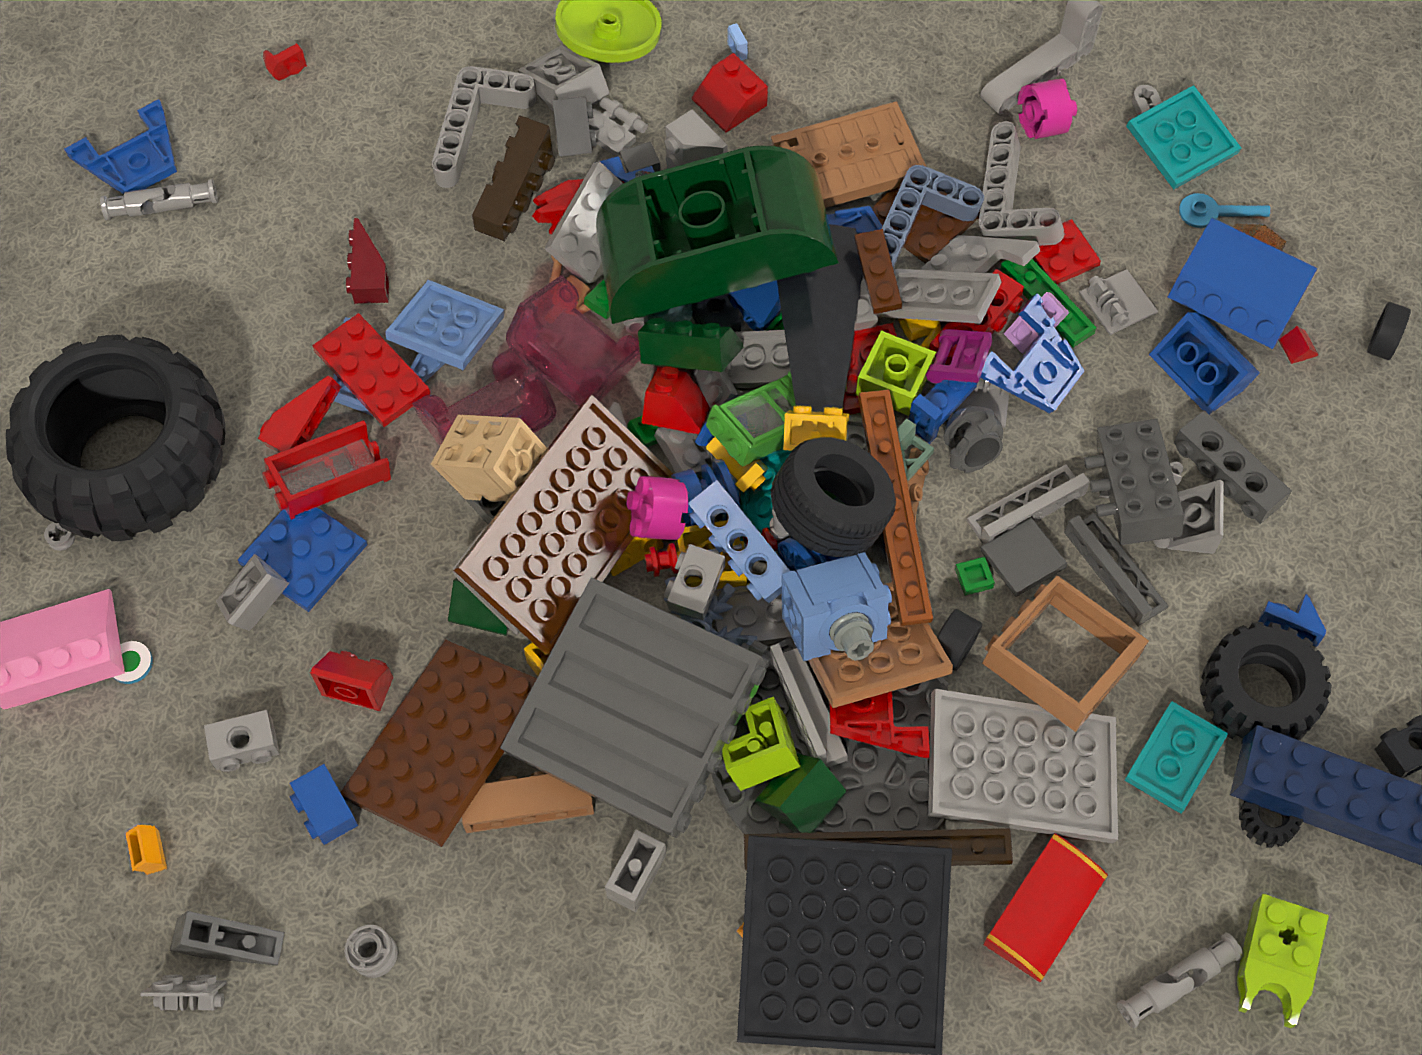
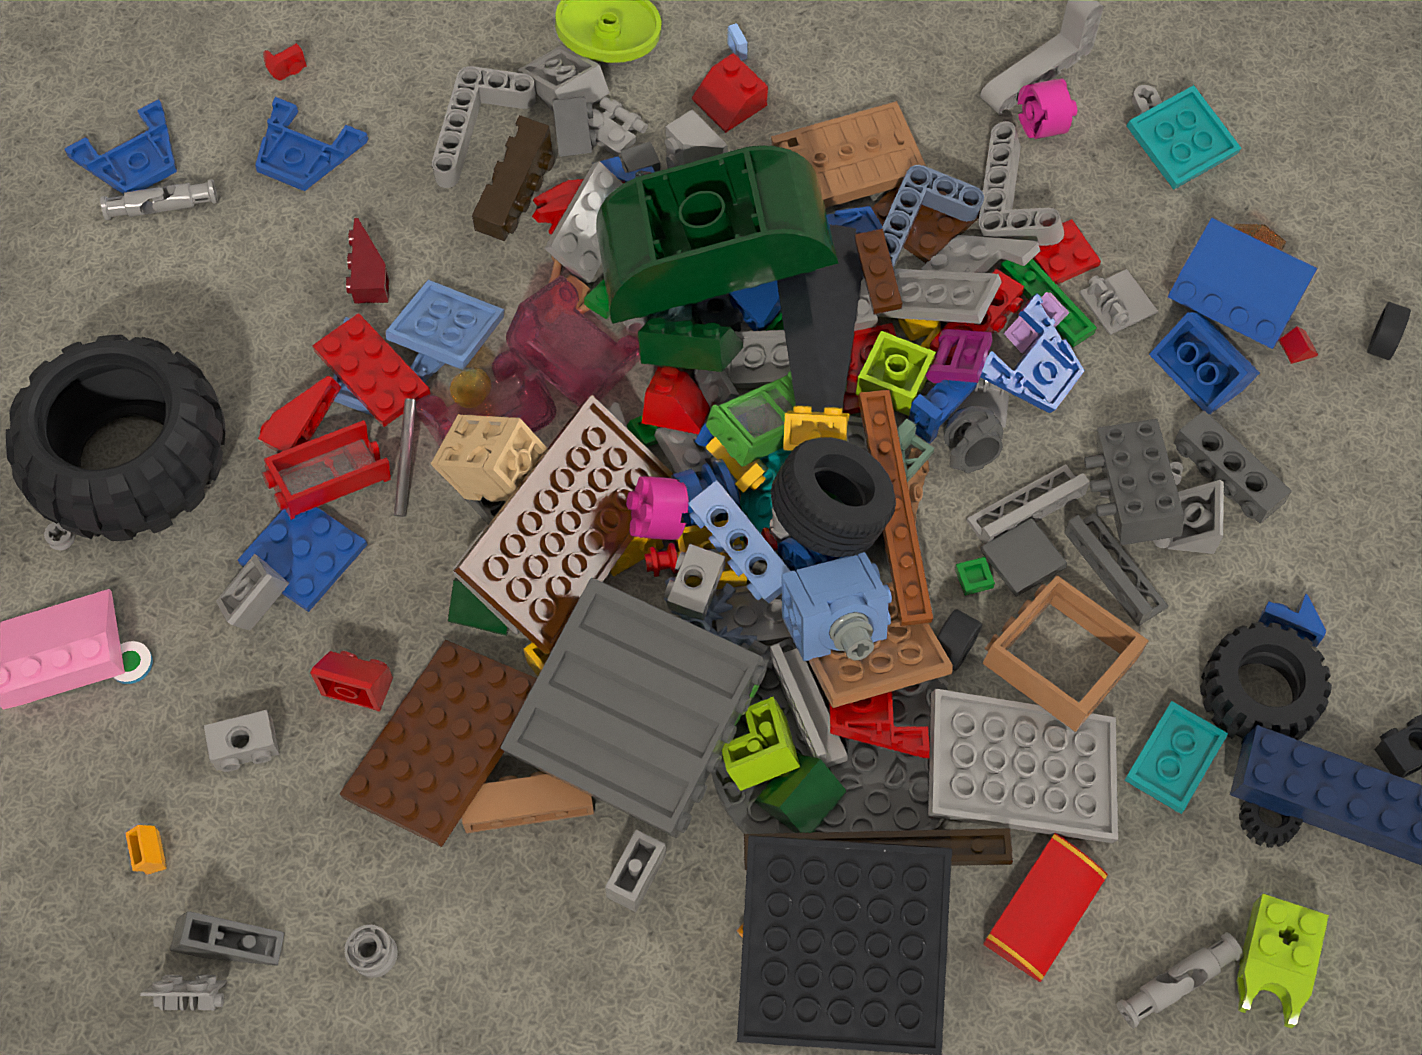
(299, 158): none -> blue wing
(323, 805): blue brick -> none
(405, 458): none -> flat silver bar
(470, 387): none -> clear yellow head
(1200, 208): dark azure piece -> none

